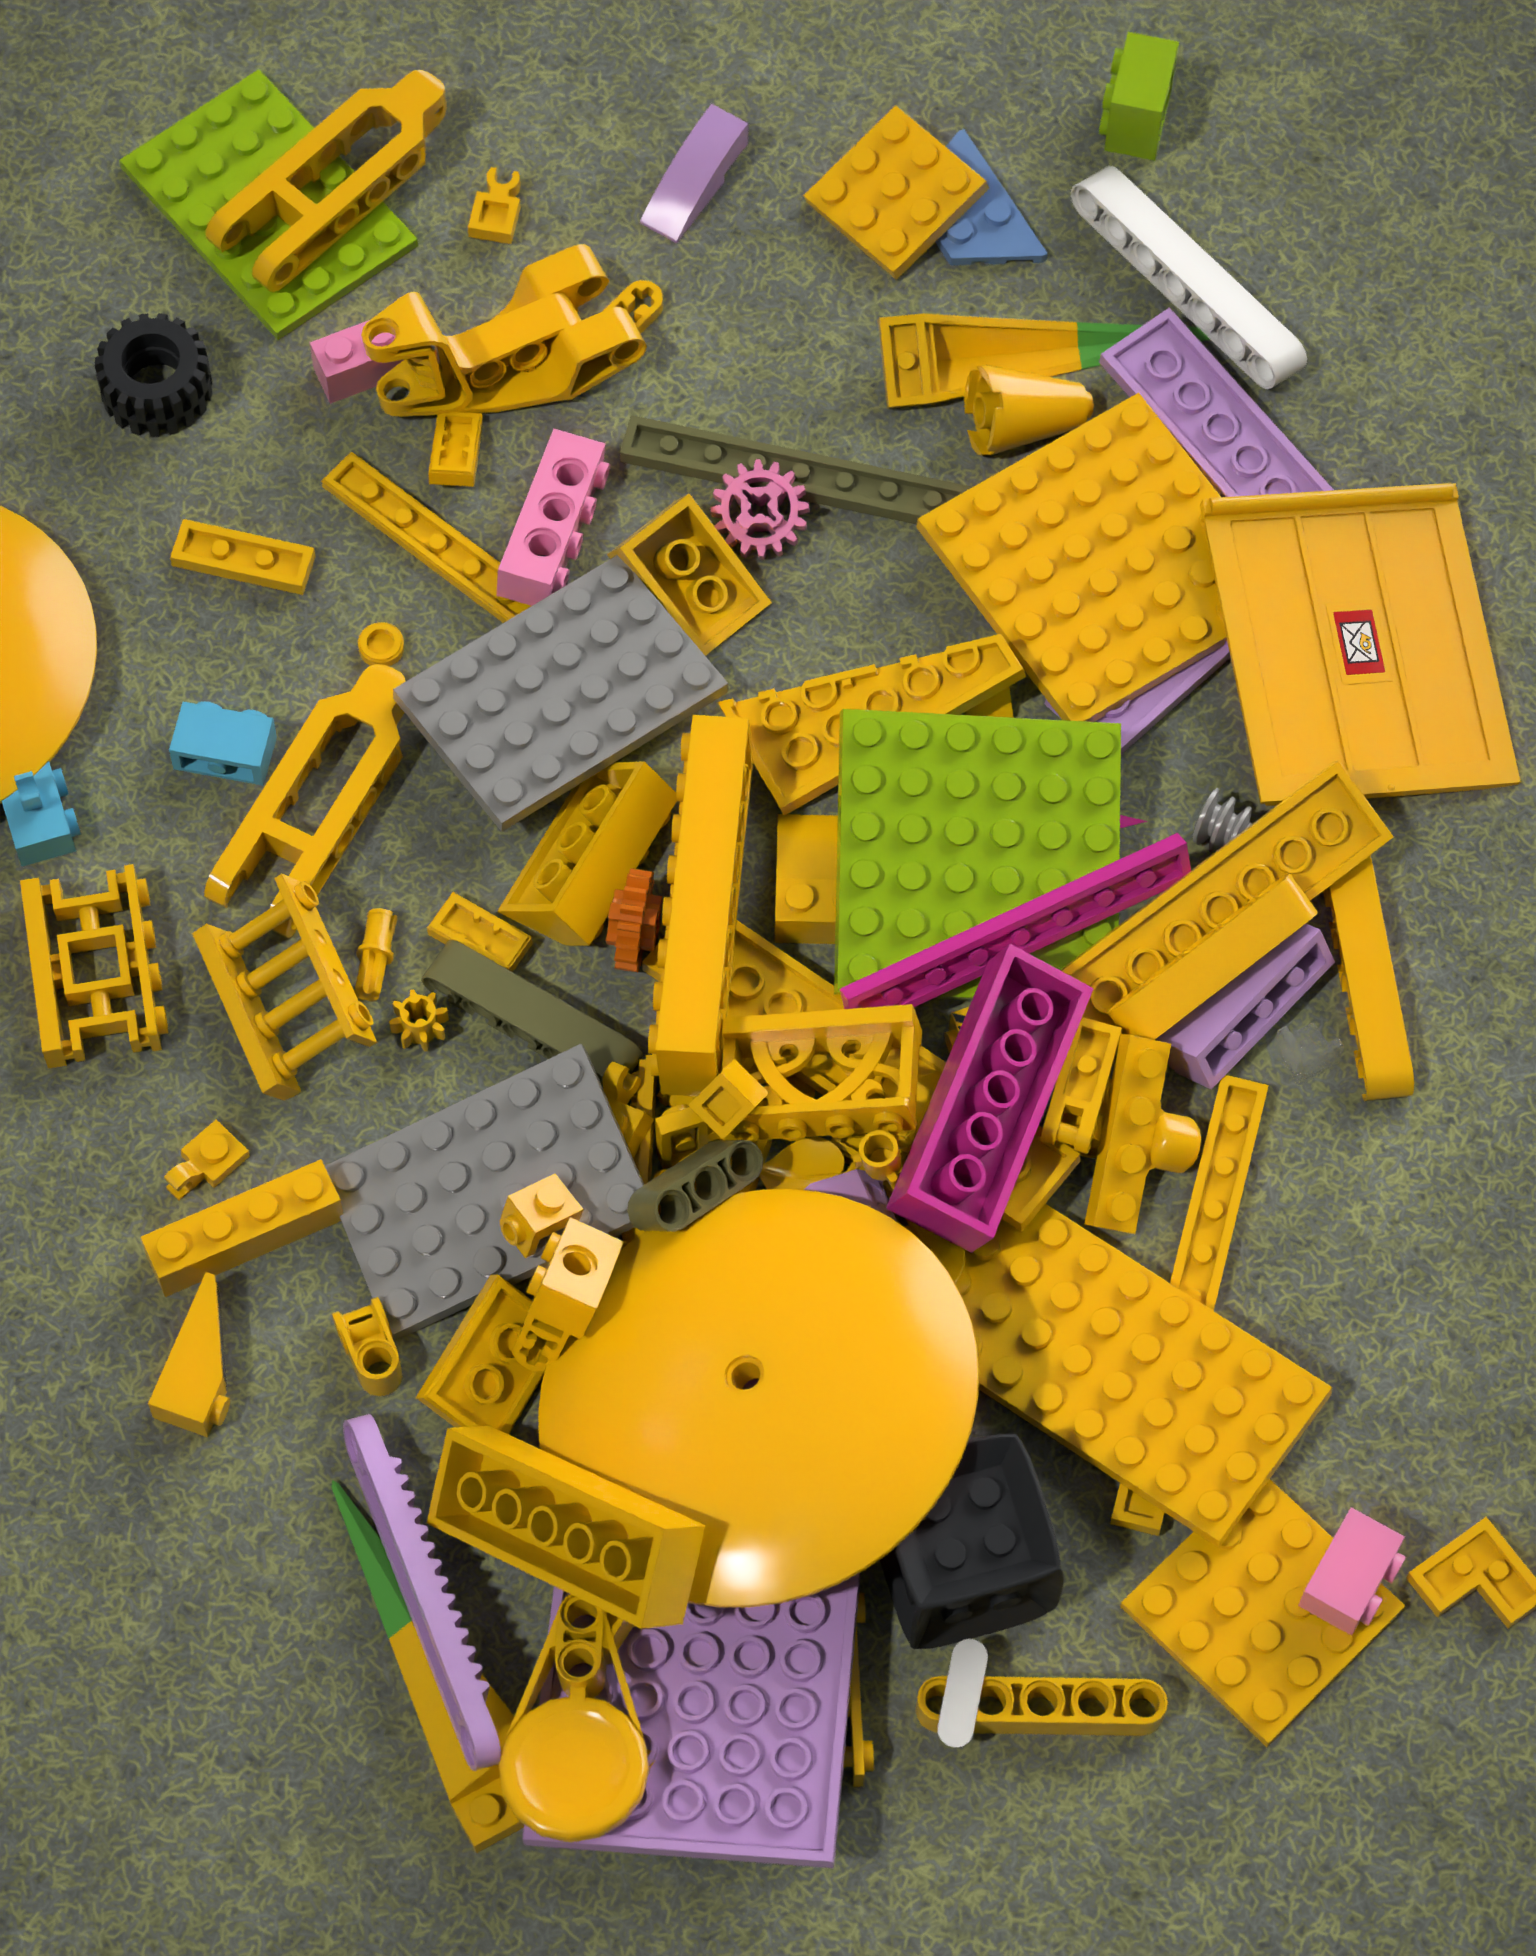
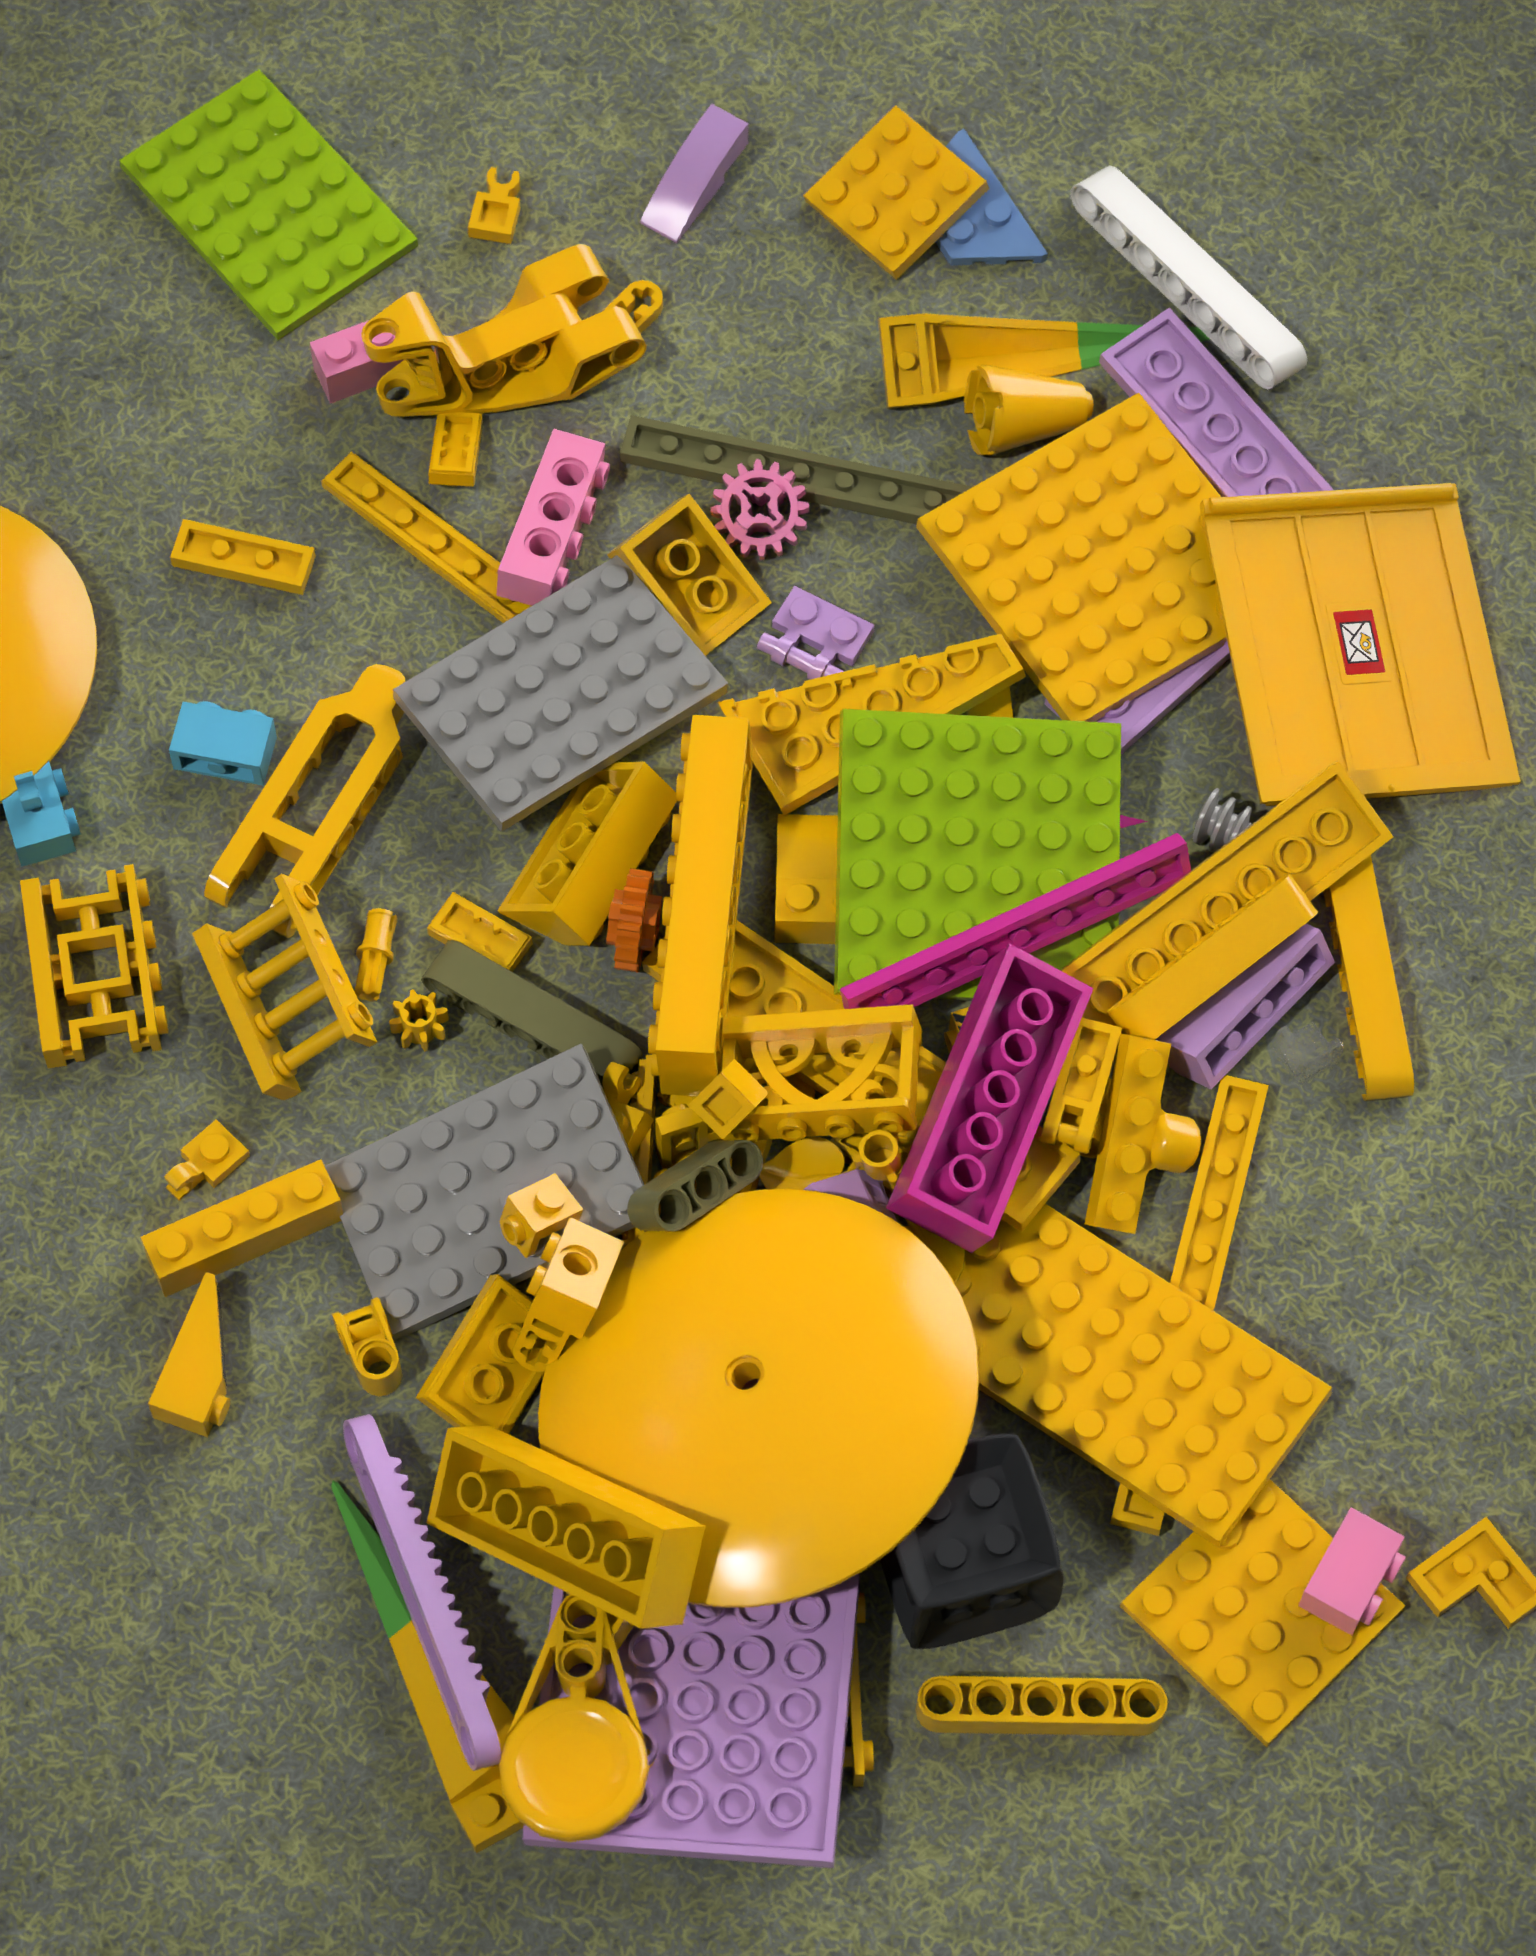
(154, 404): black tyre -> none
(319, 226): yellow piece -> none
(381, 644): yellow tile -> none
(819, 625): none -> lavender plate
(962, 1693): white sticker -> none
(1138, 95): lime brick -> none

